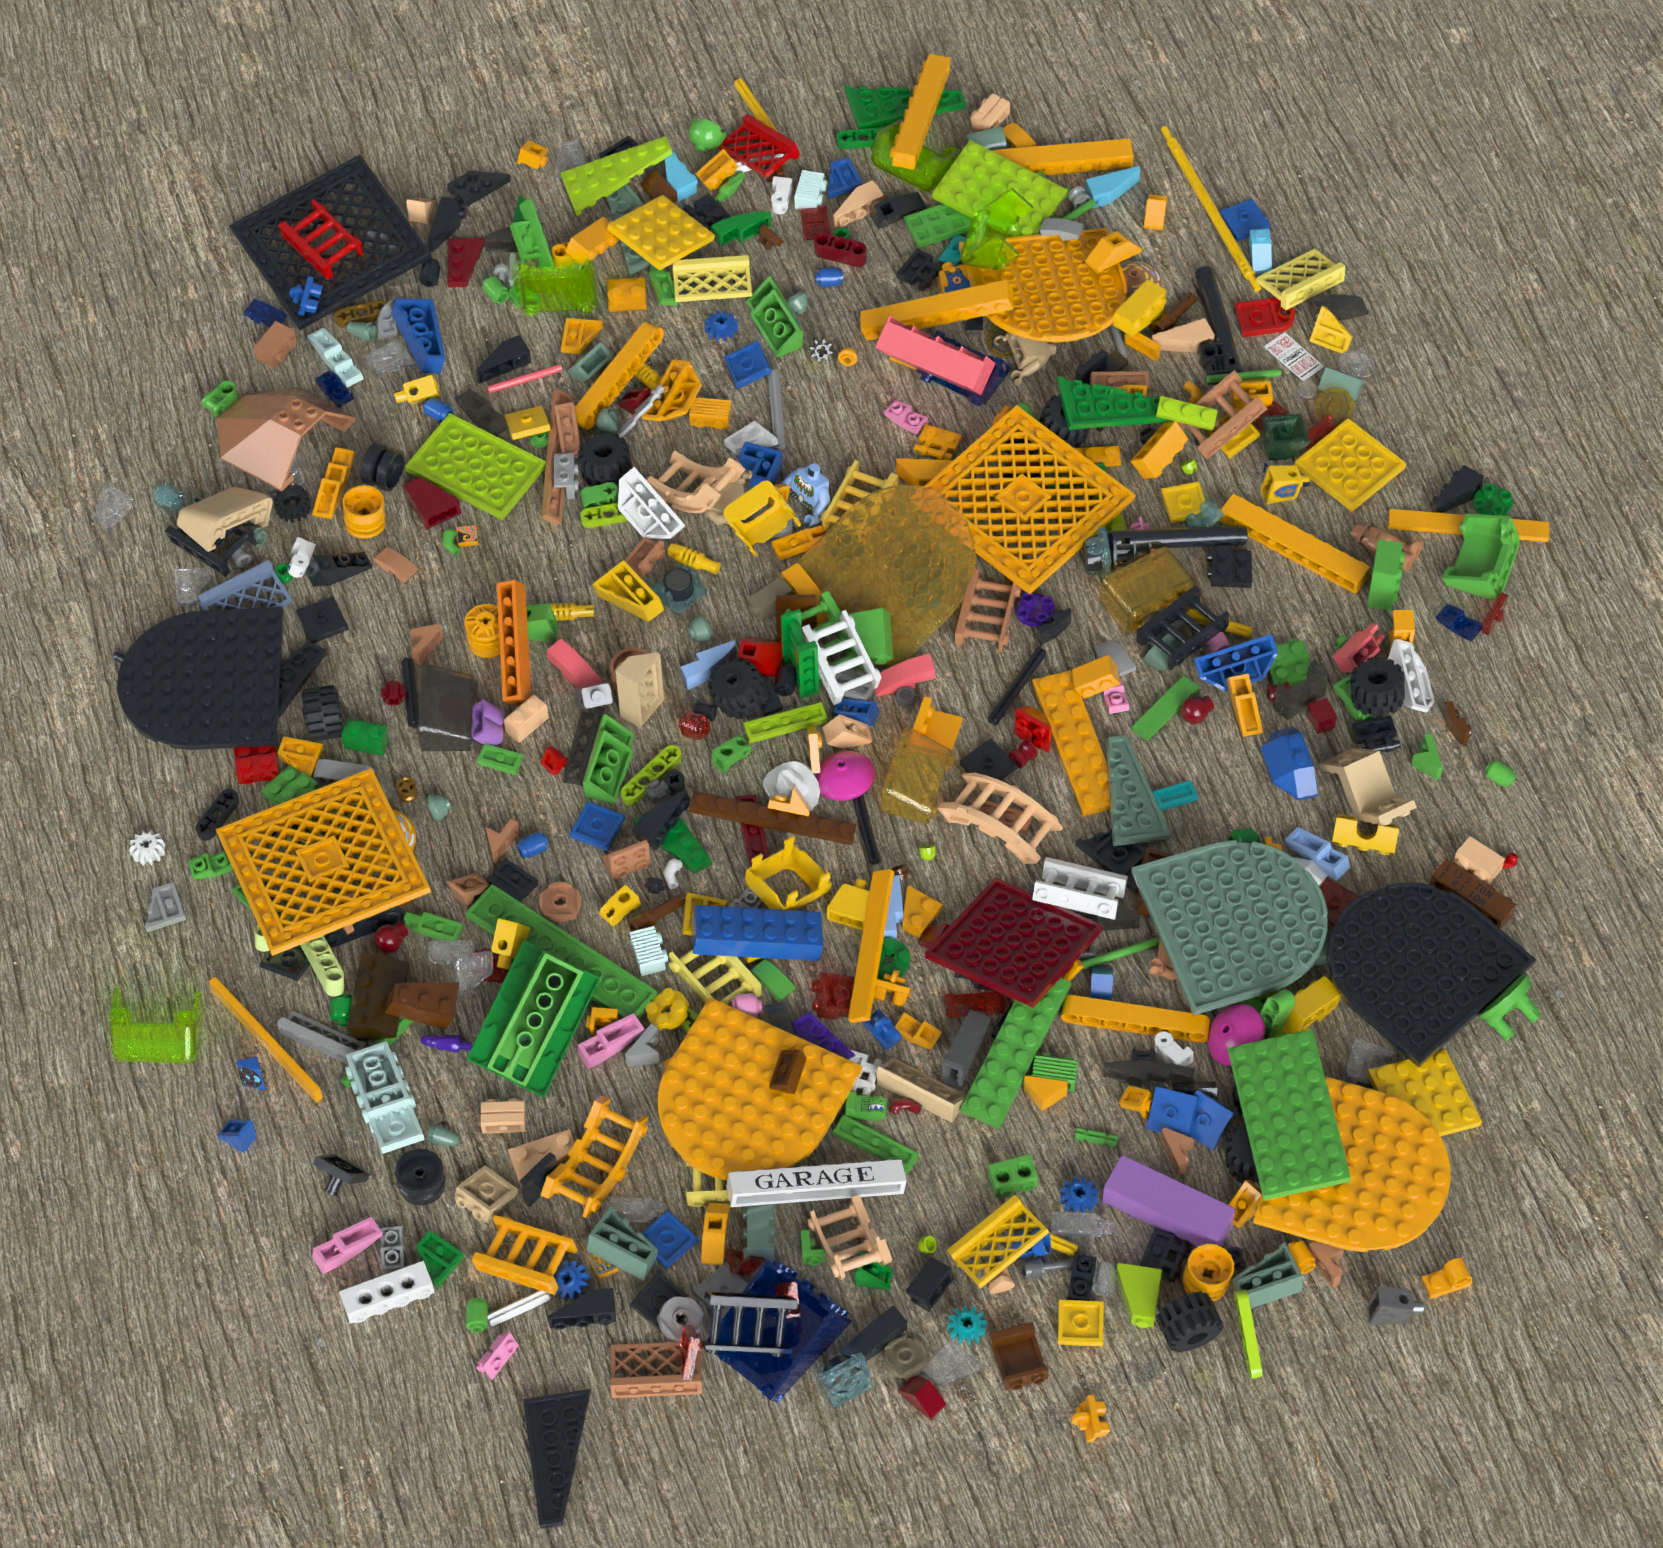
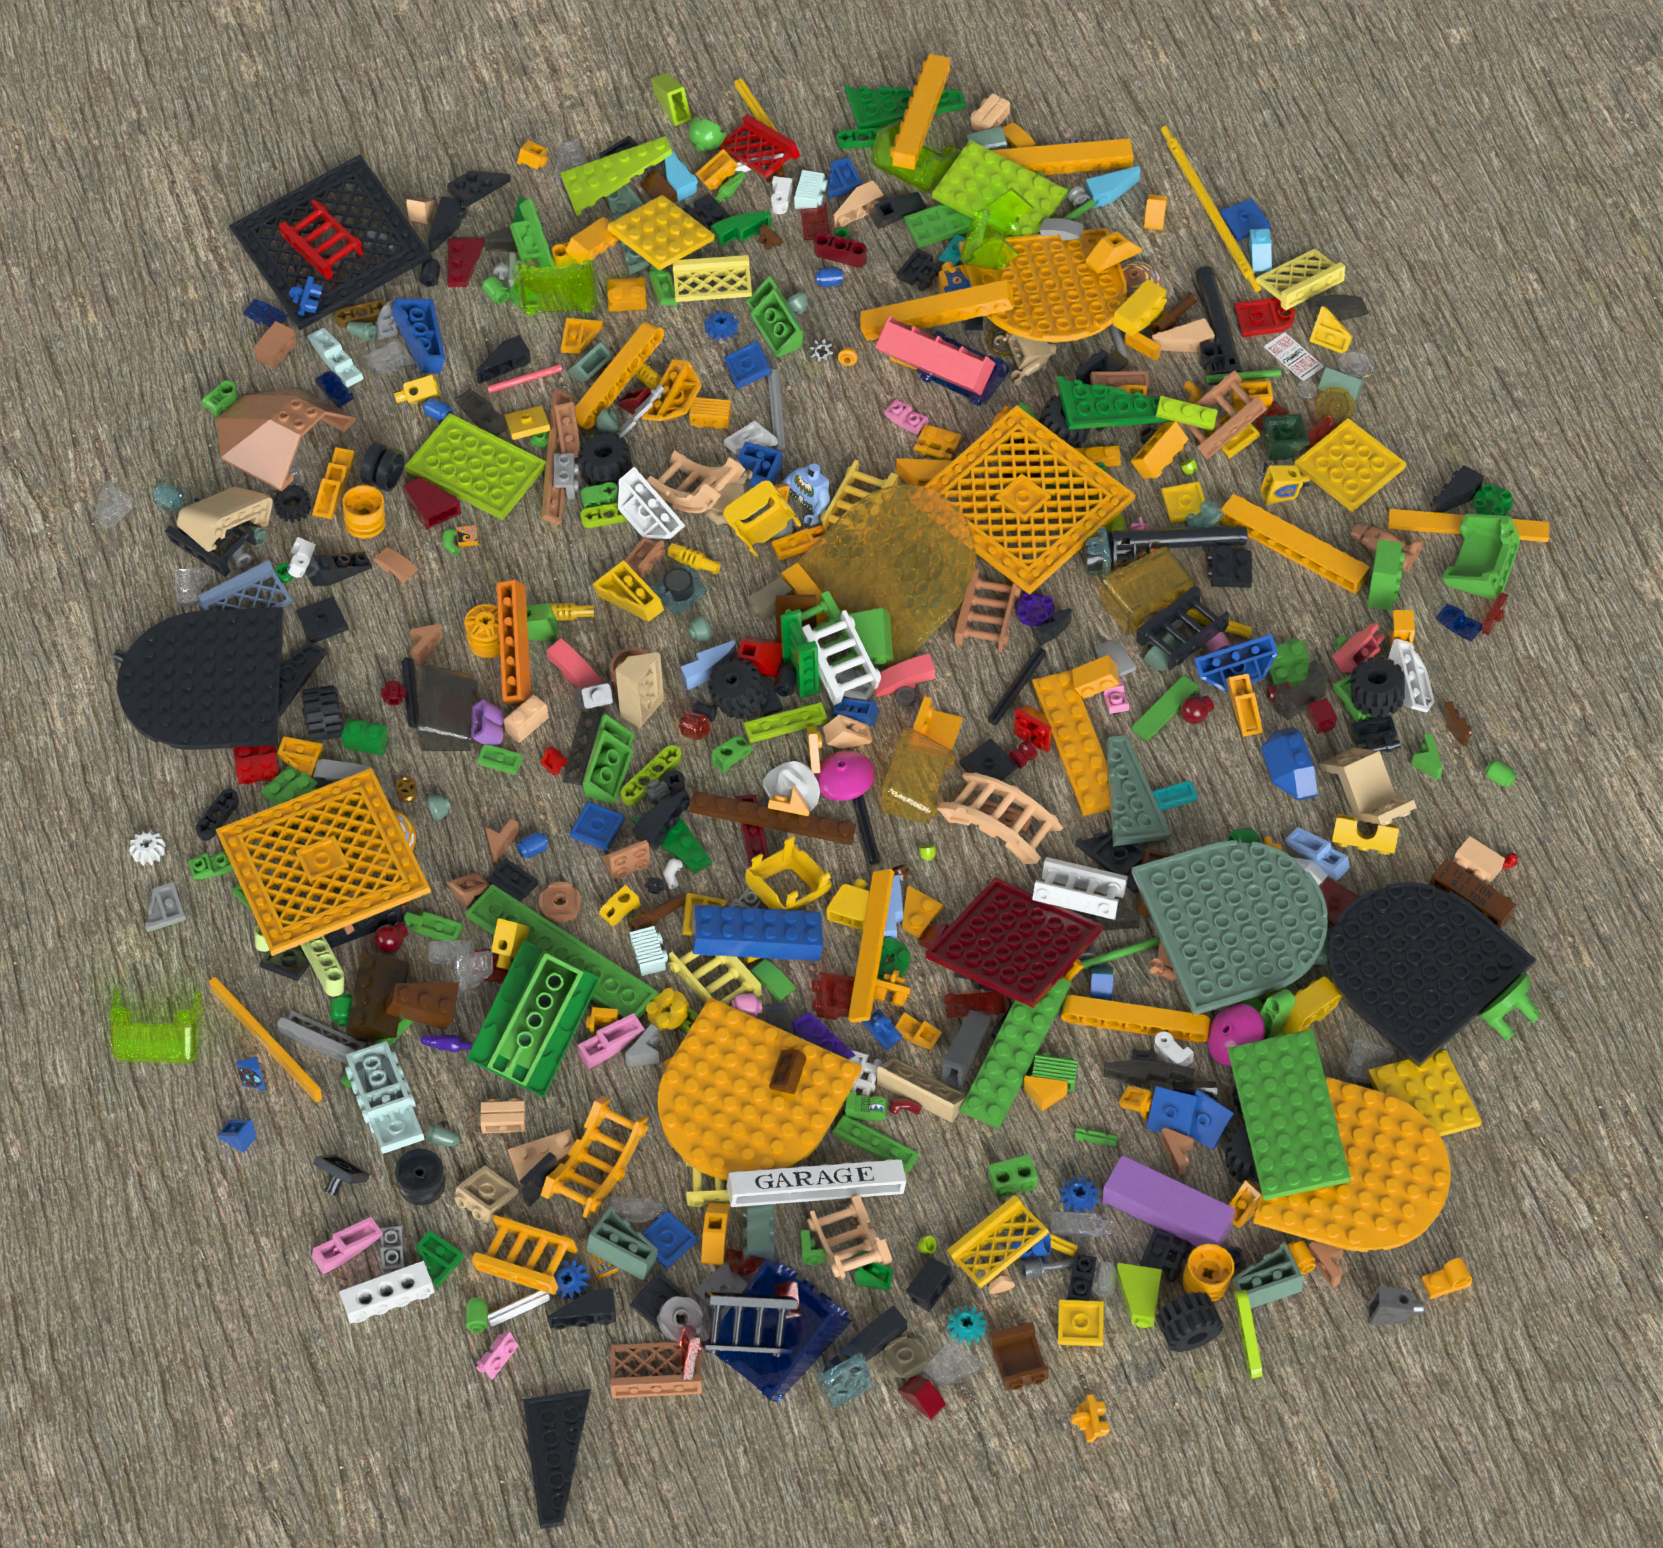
(672, 98): none -> lime slope

